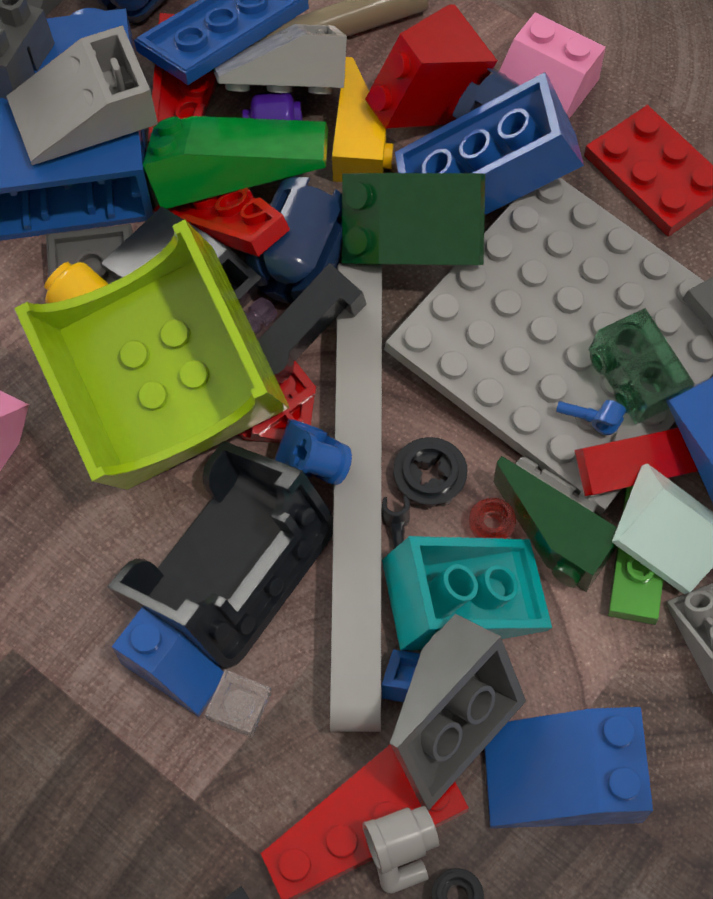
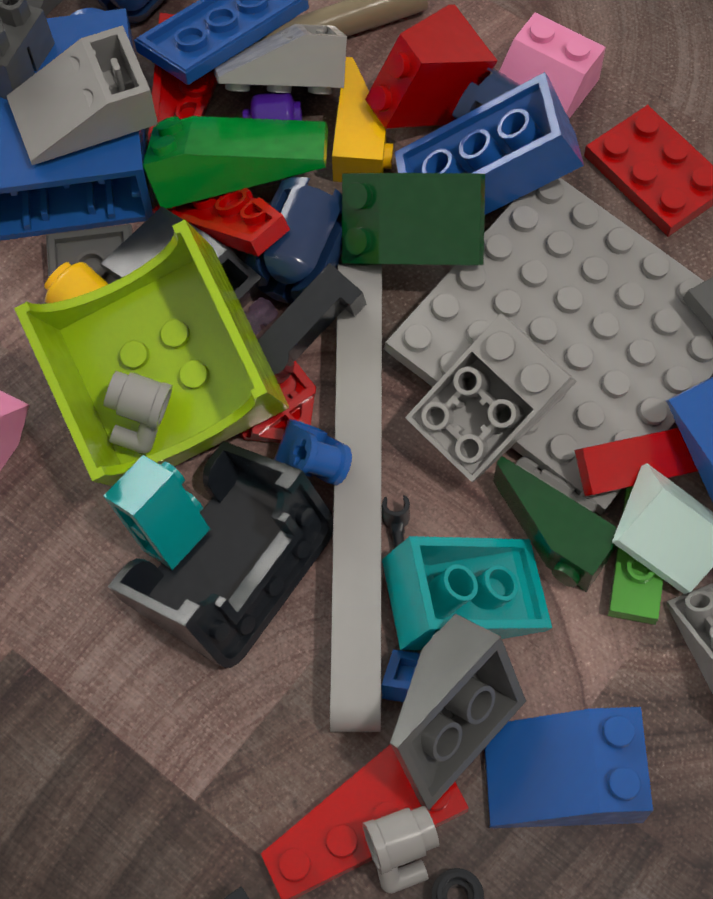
(140, 401): none -> light grey piece
(158, 510): none -> teal brick
(168, 661): blue slope -> none
(238, 703): clear plate -> none
(424, 454): black gear -> none
(490, 398): none -> light grey slope
(492, 508): clear red plate -> none
(605, 420): blue hand -> none
(650, 362): clear green brick -> none

